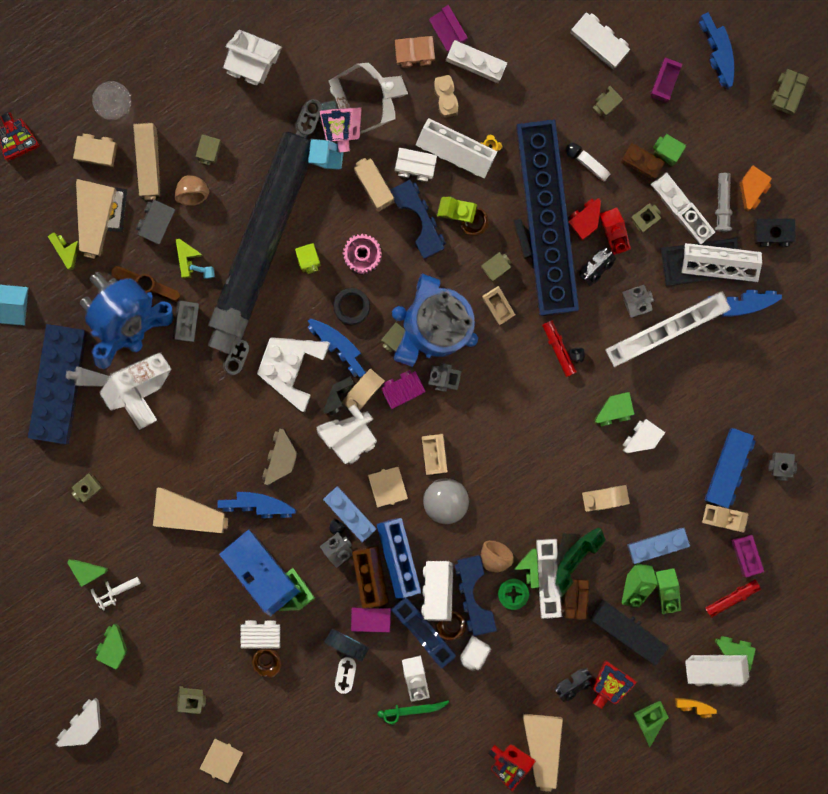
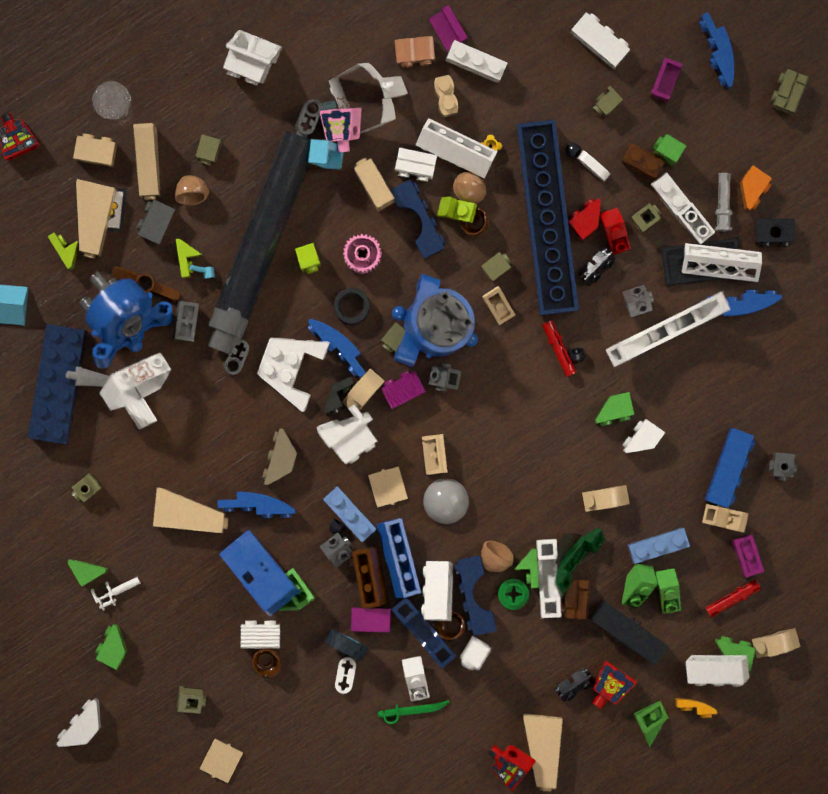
(469, 187): none -> medium nougat hat
(522, 238): black tile -> none
(776, 643): none -> tan brick

